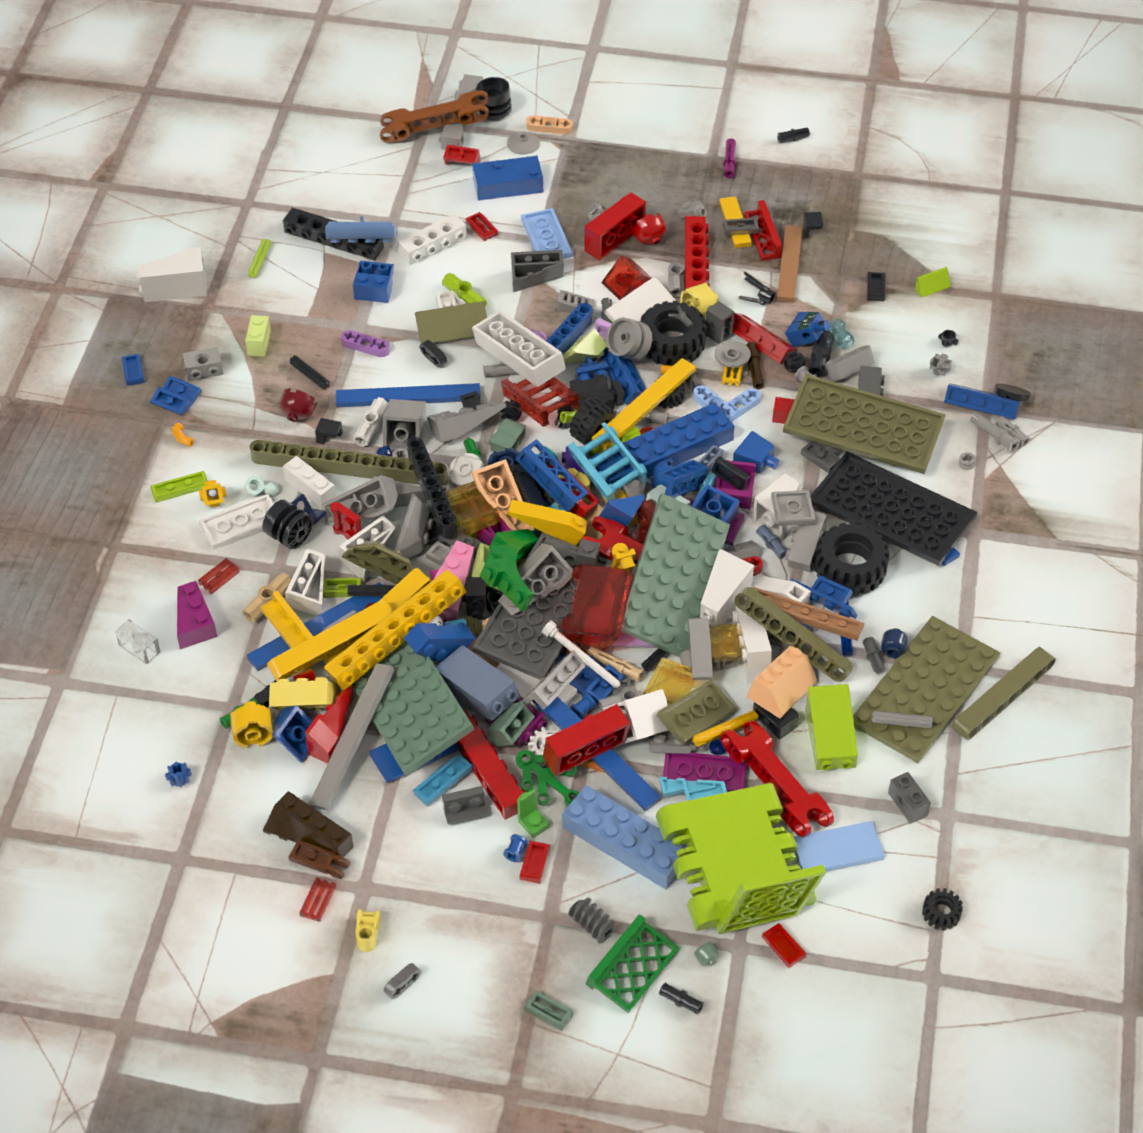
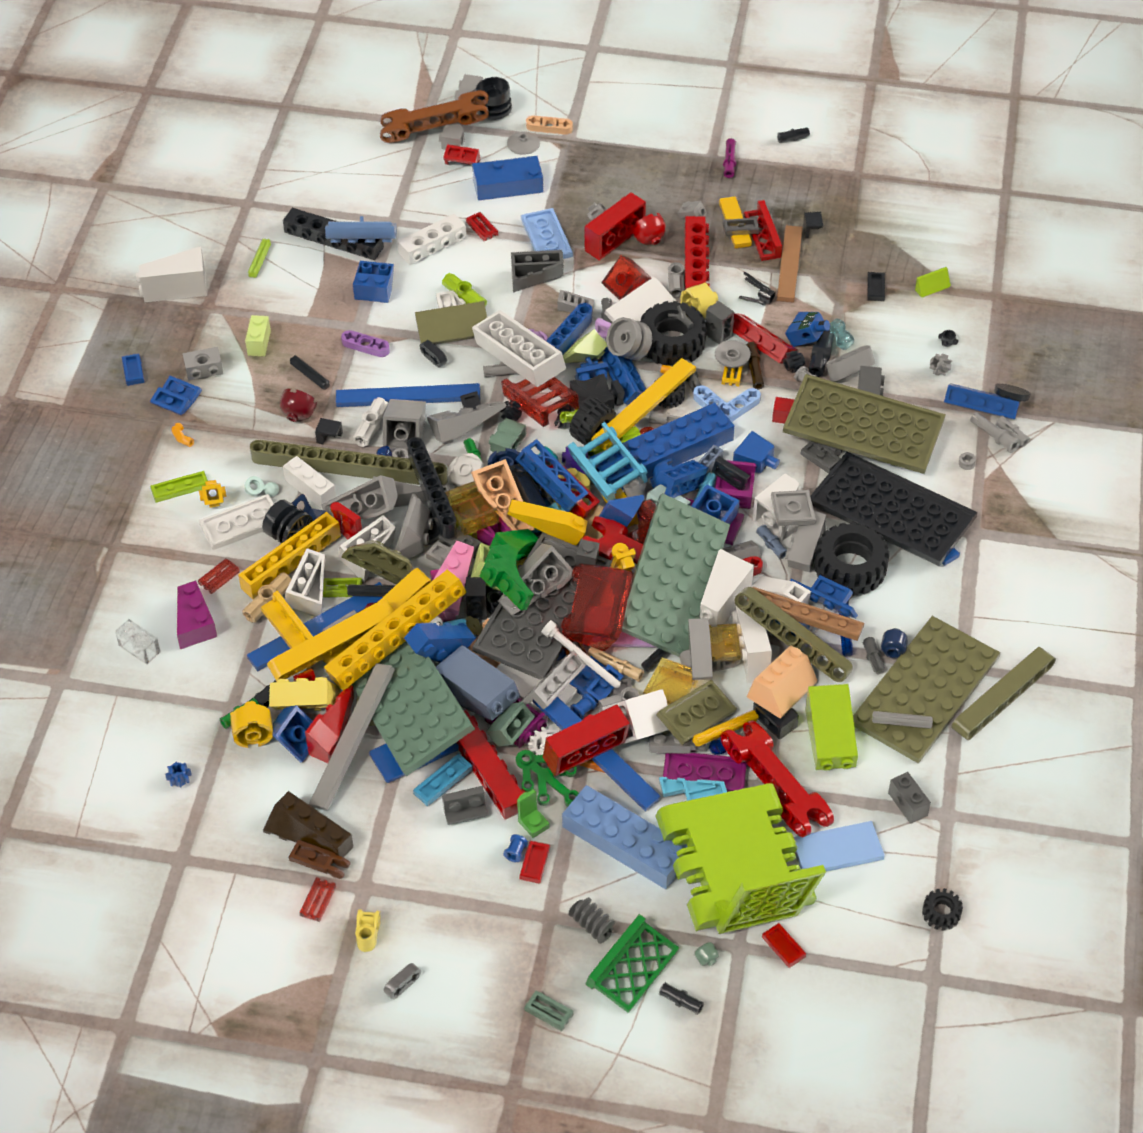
(289, 554): none -> yellow brick

